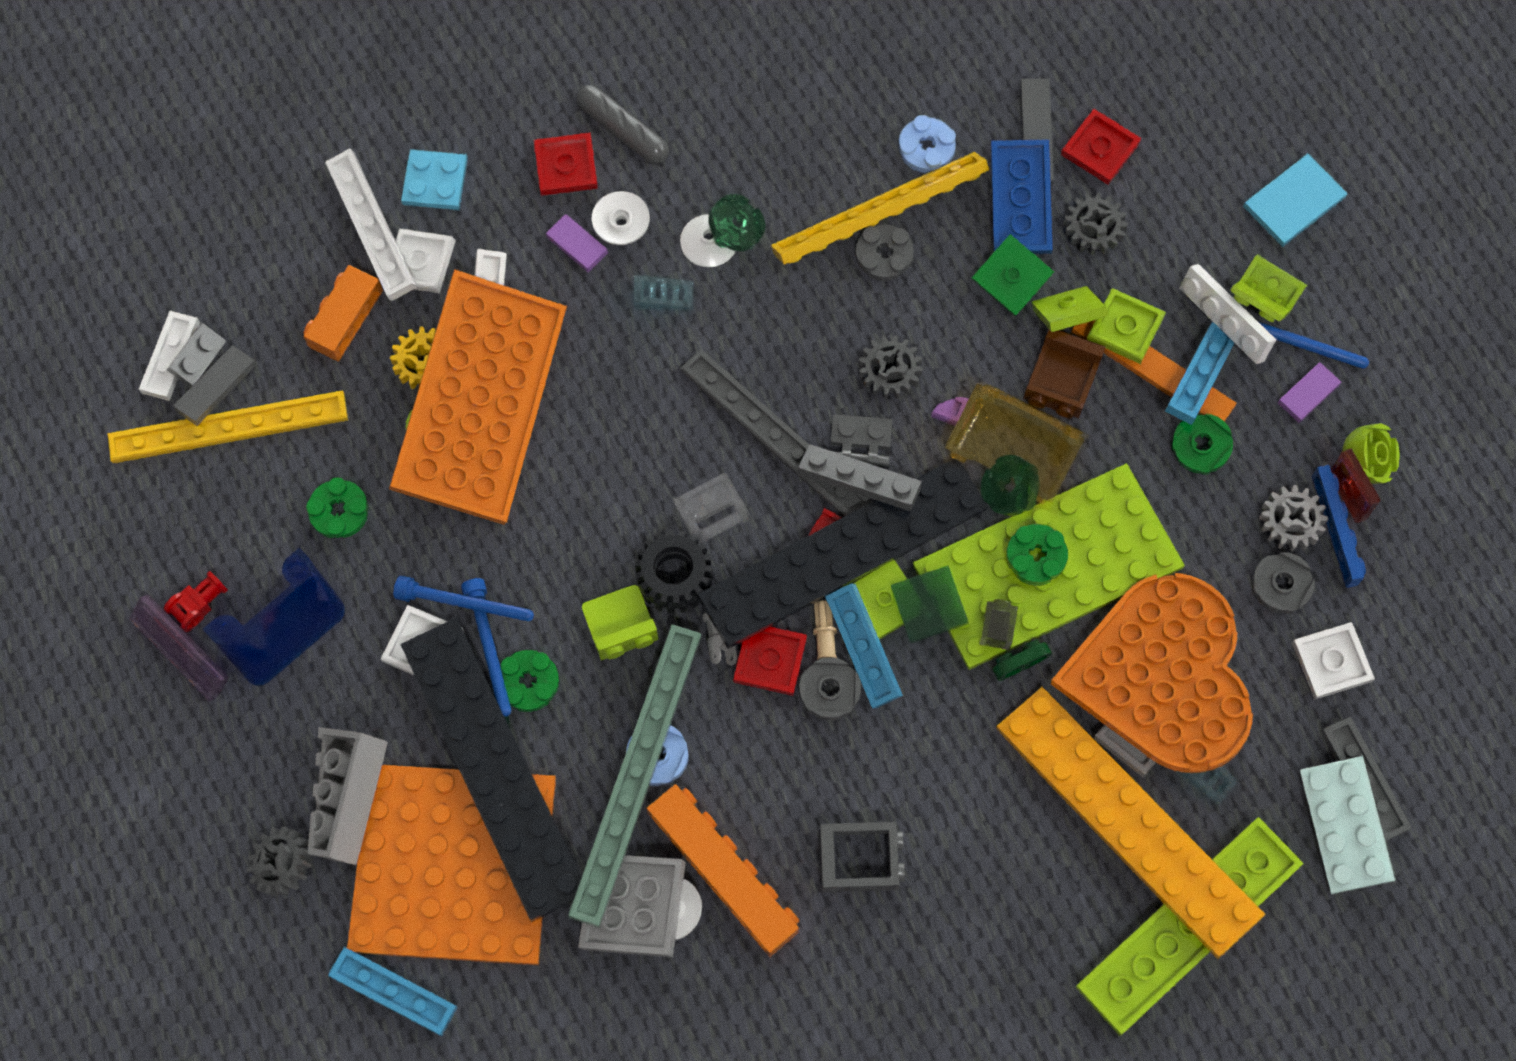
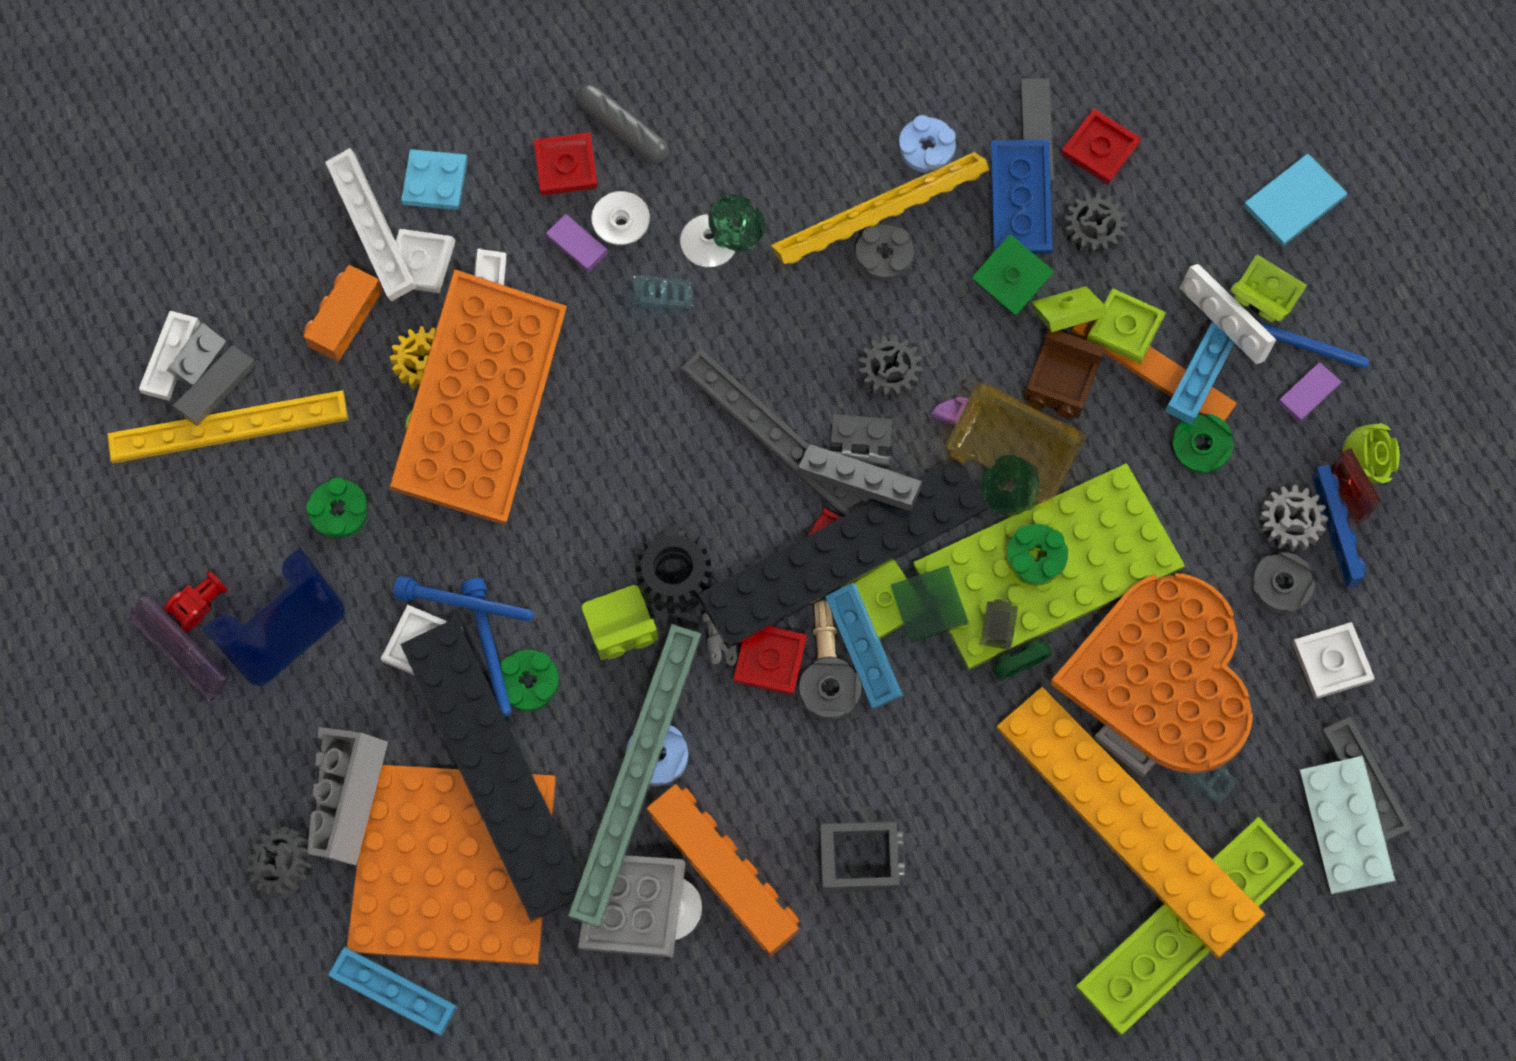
(708, 500): clear plate -> none

